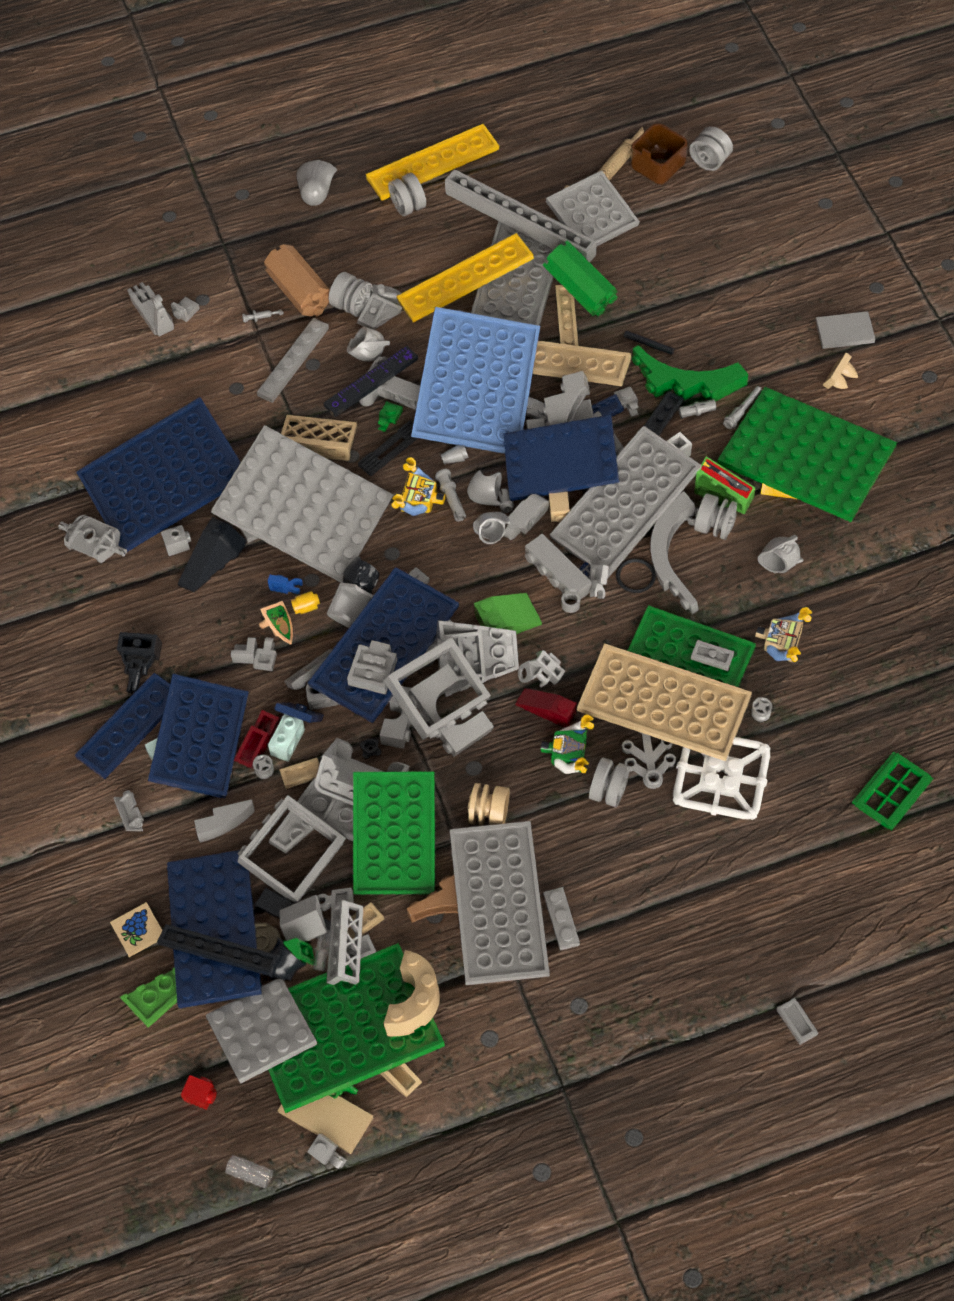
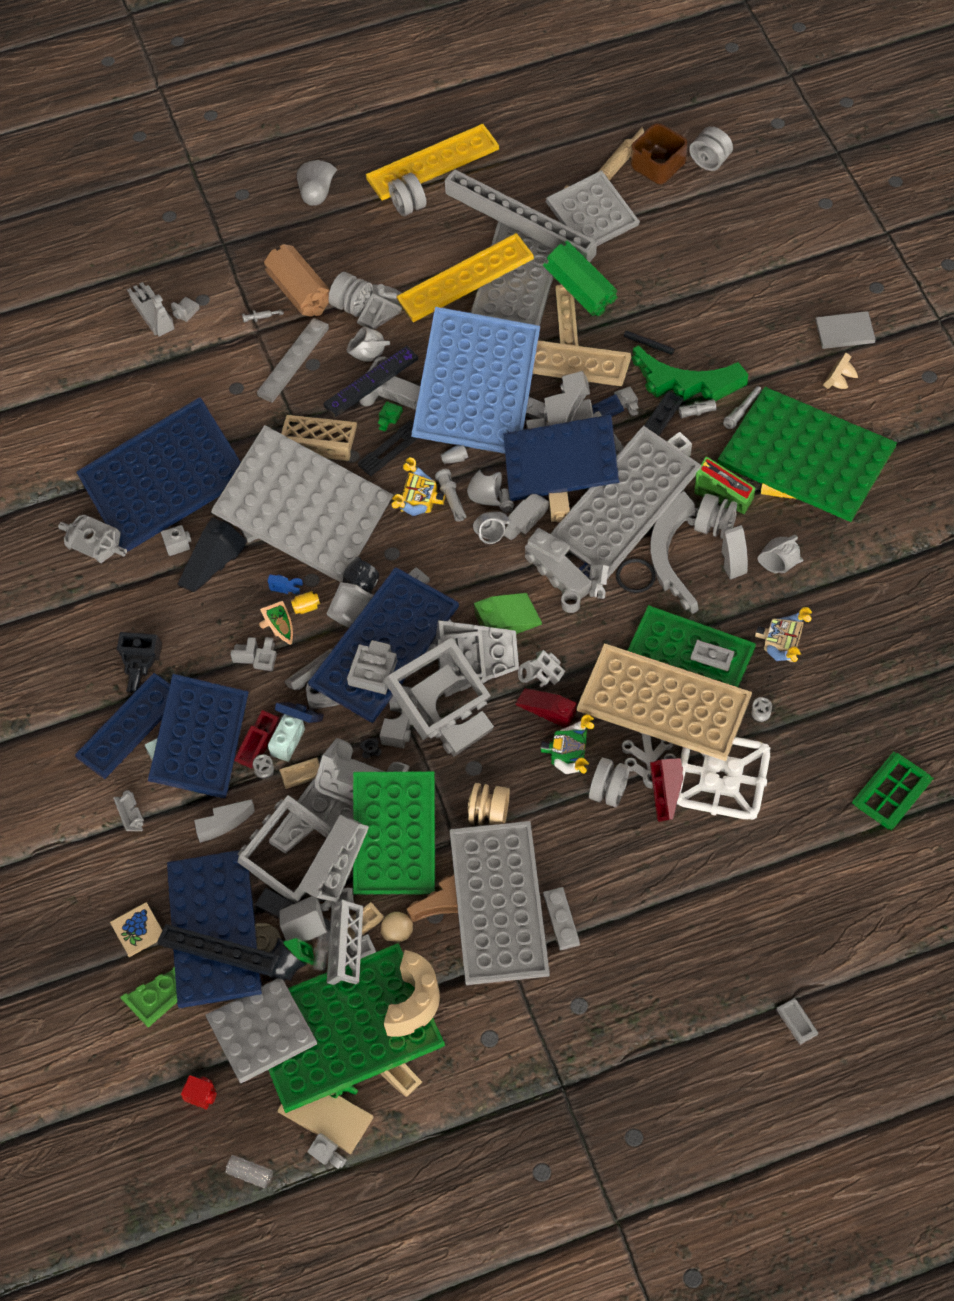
(334, 860): none -> light grey wedge
(396, 927): none -> tan hair
(548, 545): none -> light grey plate
(667, 783): none -> slope
(735, 552): none -> light grey slope

